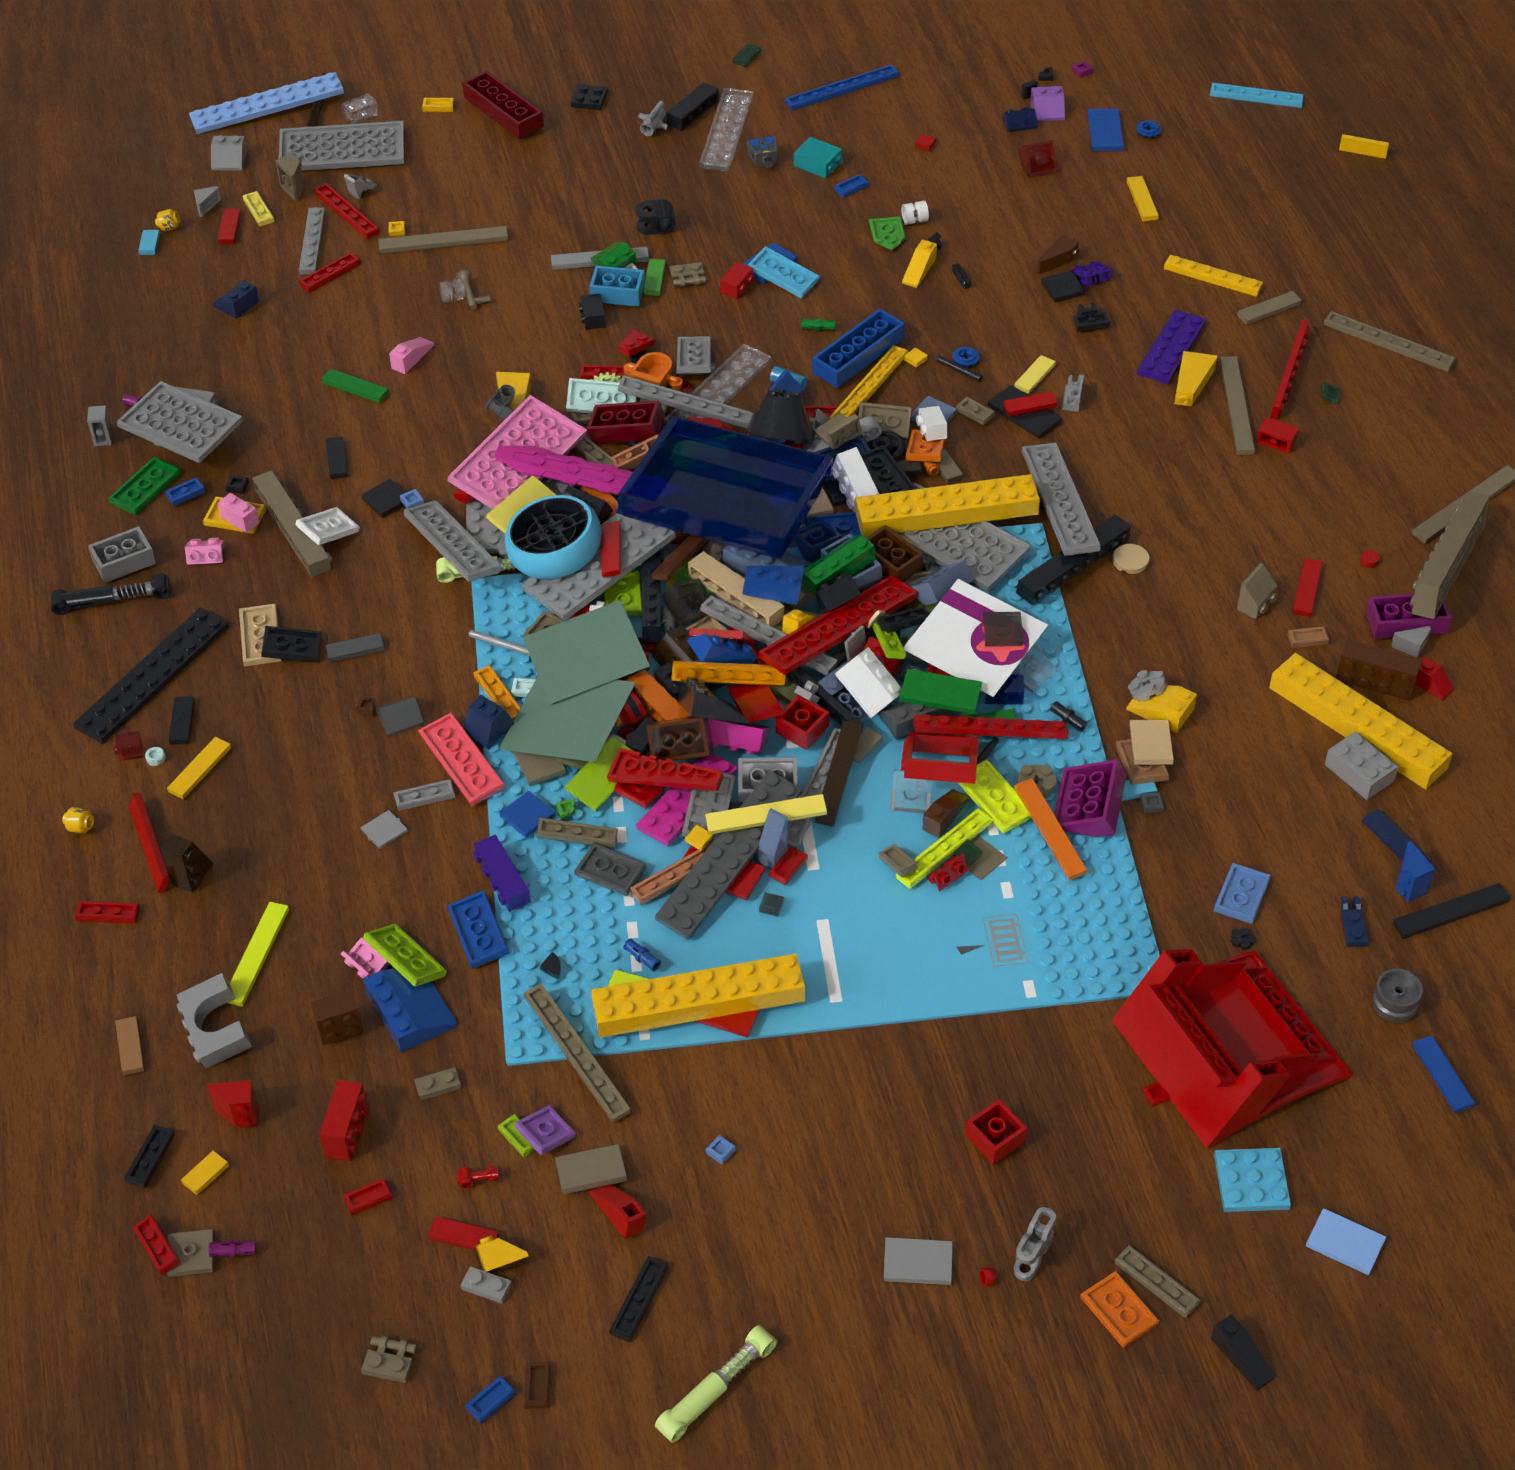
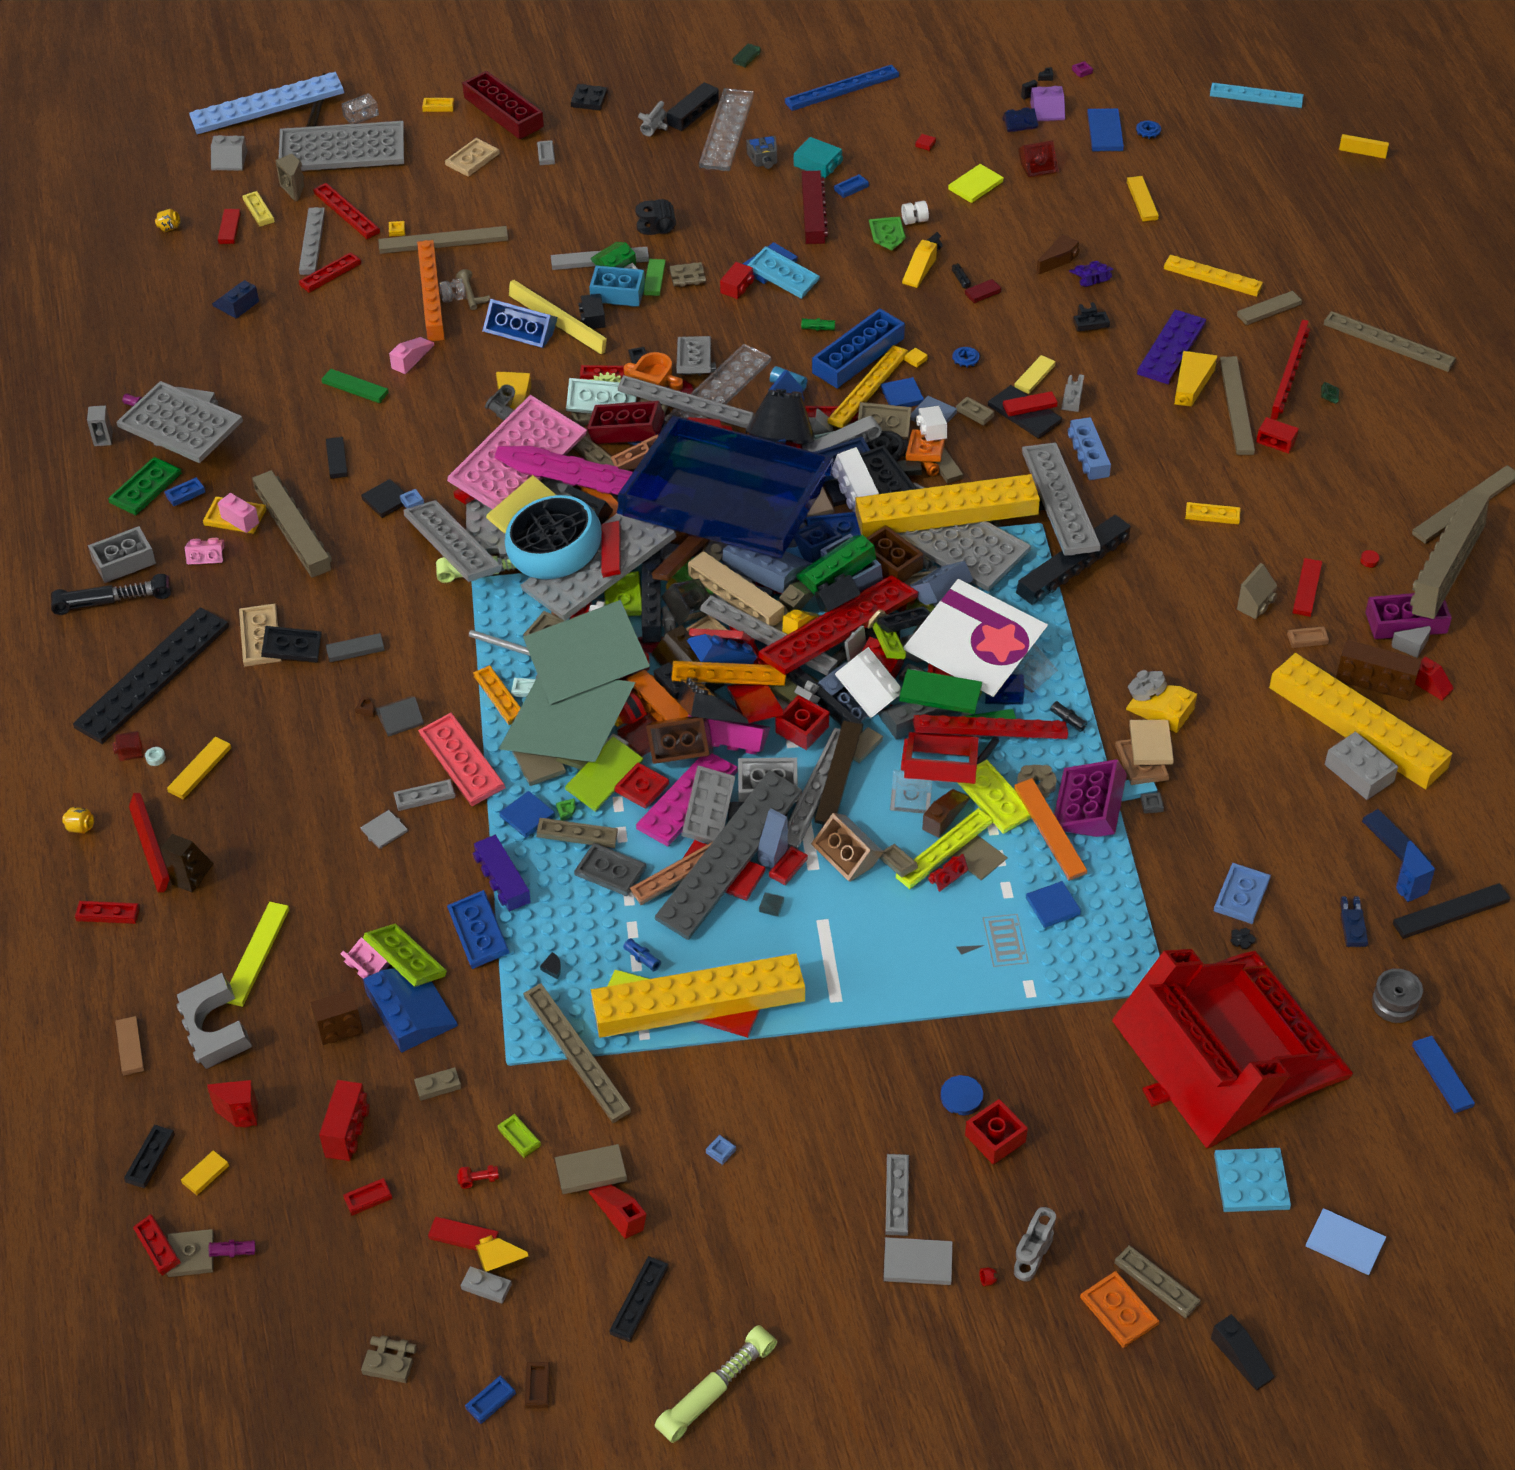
(149, 242): medium azure tile -> none
(181, 720): black tile -> none
(206, 199): light grey slope -> none
(237, 484): black tile -> none
(327, 526): white tile -> none
(357, 184): light grey slope -> none
(430, 290): none -> orange brick
(472, 157): none -> tan tile
(486, 721): dark blue slope -> none
(519, 323): none -> blue slope
(545, 1130): medium lavender tile -> none
(546, 152): none -> light grey tile
(564, 320): none -> light yellow tile
(635, 343): red wing -> none
(639, 739): black tile -> none
(639, 769): red wing -> none
(698, 837): yellow tile -> none
(756, 815): light yellow tile -> none
(774, 583): blue wedge -> none
(813, 207): none -> dark red brick
(839, 430): dark tan bracket -> none
(846, 846): none -> medium nougat slope
(897, 1194): none -> light grey tile
(902, 393): none -> blue tile
(959, 368): black bar -> none
(961, 1095): none -> blue tile
(970, 852): clear green tile -> none
(975, 183): none -> neon yellow tile
(983, 291): none -> dark red tile
(1002, 629): clear smoke tile -> none
(1053, 904): none -> blue tile
(1063, 286): black tile -> none
(1089, 448): none -> medium blue brick
(1131, 558): tan tile -> none
(1212, 513): none -> yellow tile

